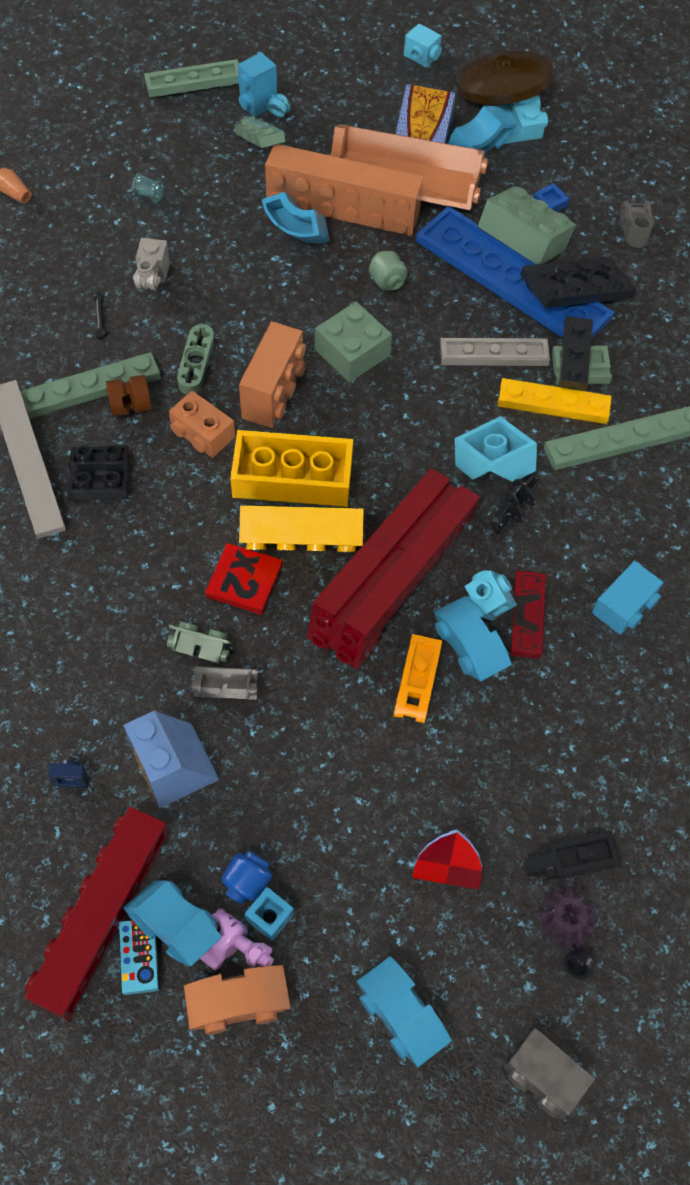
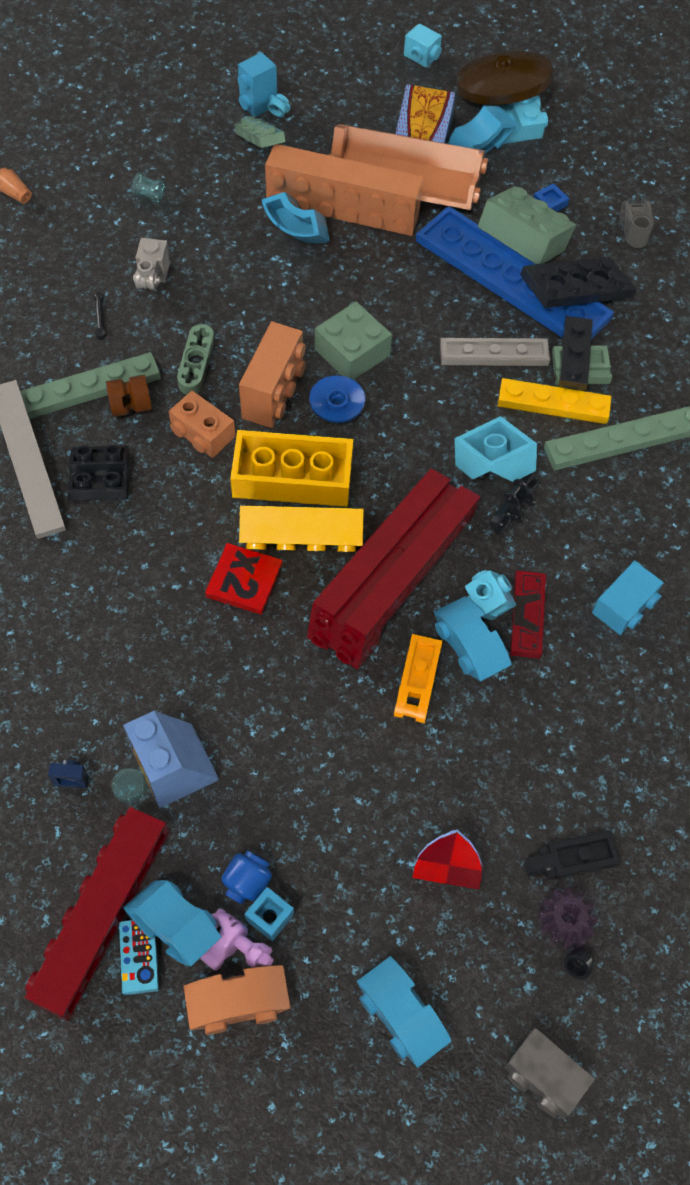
(128, 785): none -> clear light blue tile
(192, 78): sand green plate -> none
(212, 645): sand green hinge -> none
(225, 682): dark grey hinge -> none
(337, 390): none -> blue dish
(388, 270): sand green head -> none

